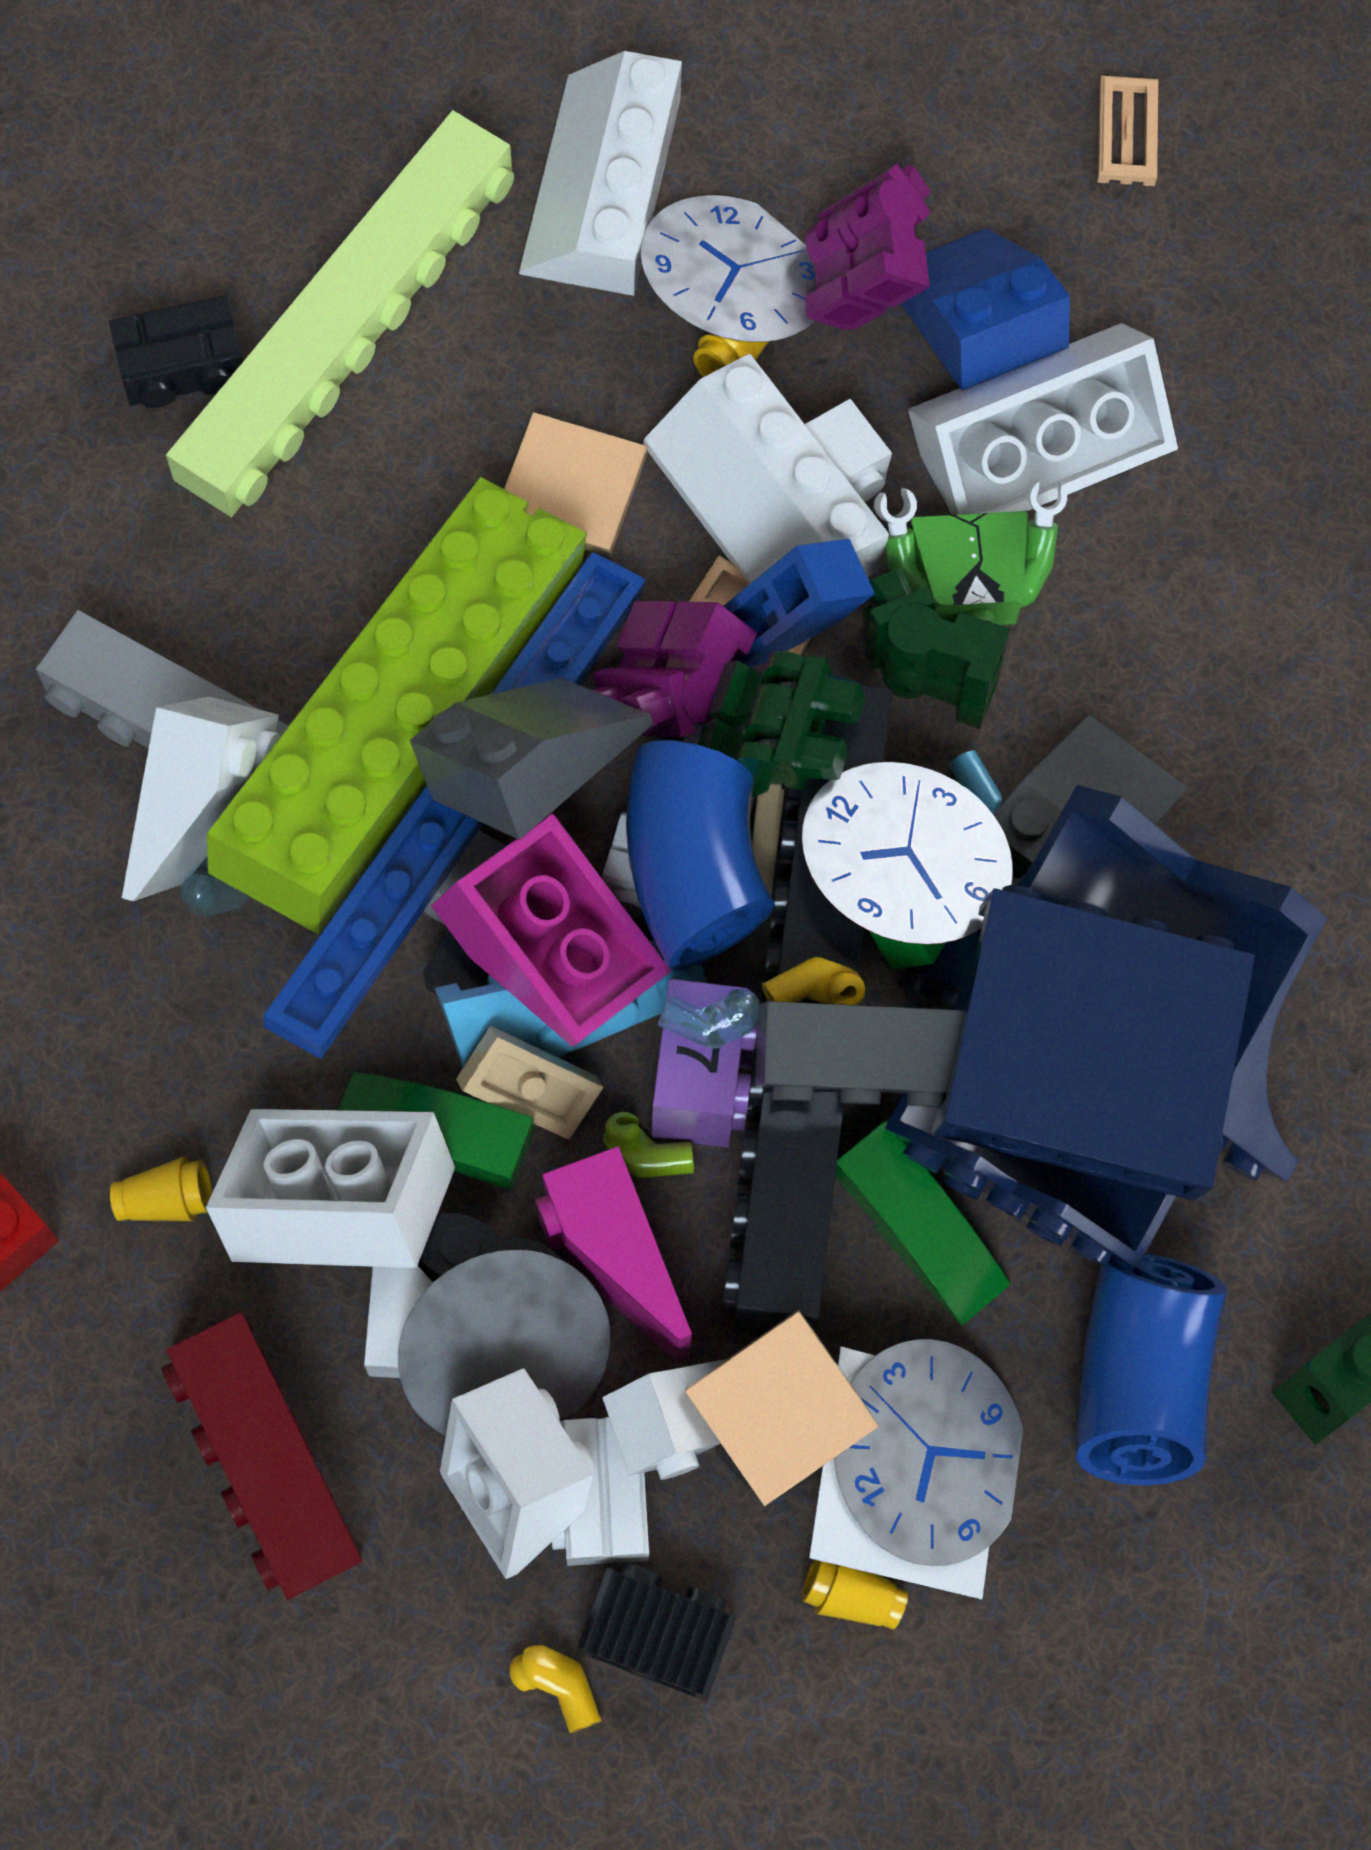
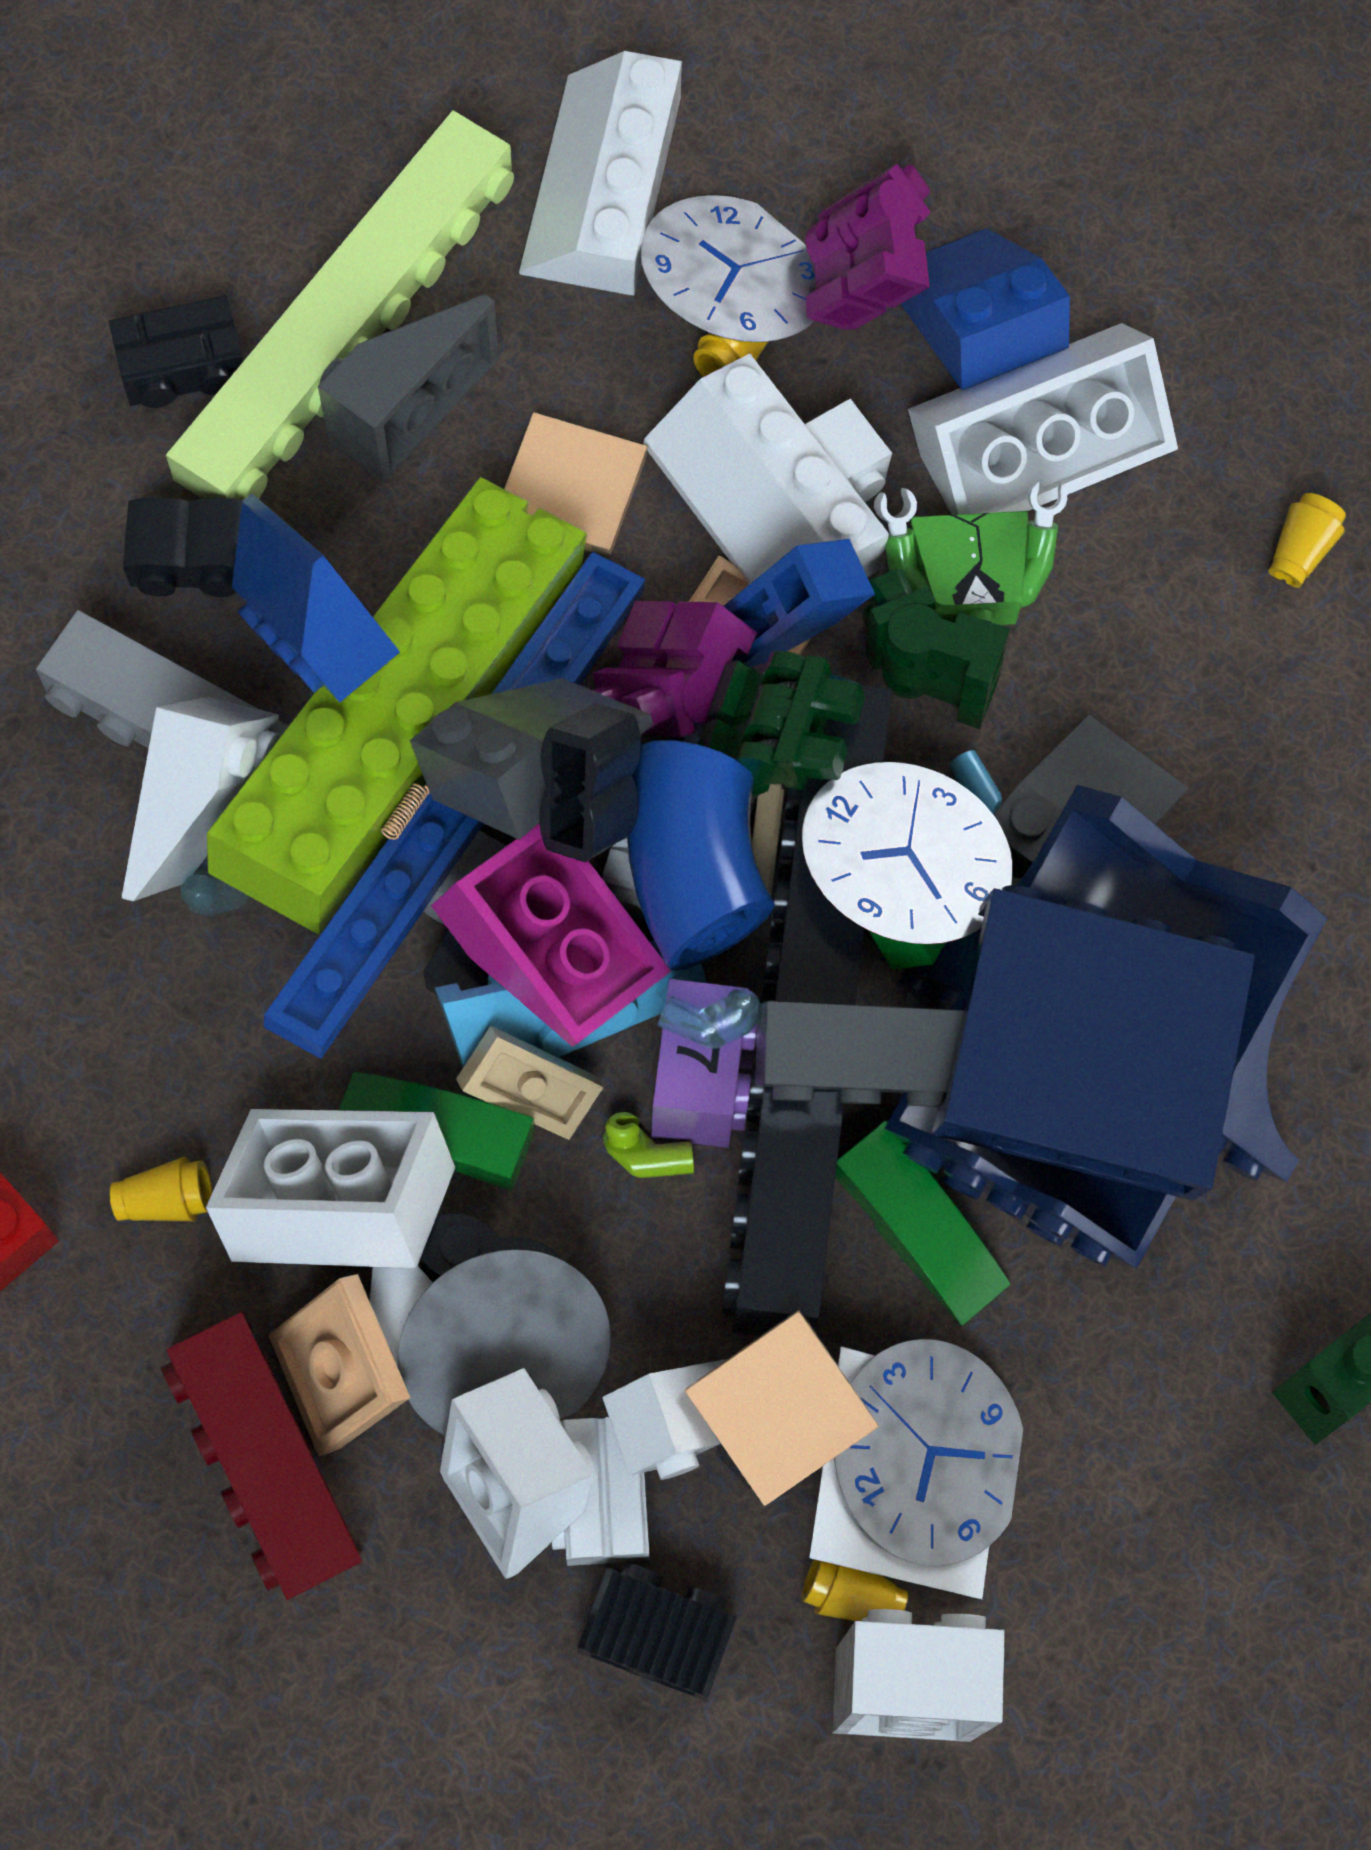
(181, 545): none -> black brick
(304, 606): none -> blue slope
(338, 1365): none -> light nougat tile
(405, 383): none -> dark grey slope
(412, 797): none -> light nougat leg
(559, 1676): yellow arm -> none
(589, 781): none -> black brick
(606, 1236): dark pink slope -> none
(818, 981): yellow arm -> none
(919, 1677): none -> white brick
(1126, 171): light nougat tile -> none
(1148, 1371): blue brick -> none
(1306, 538): none -> yellow cone

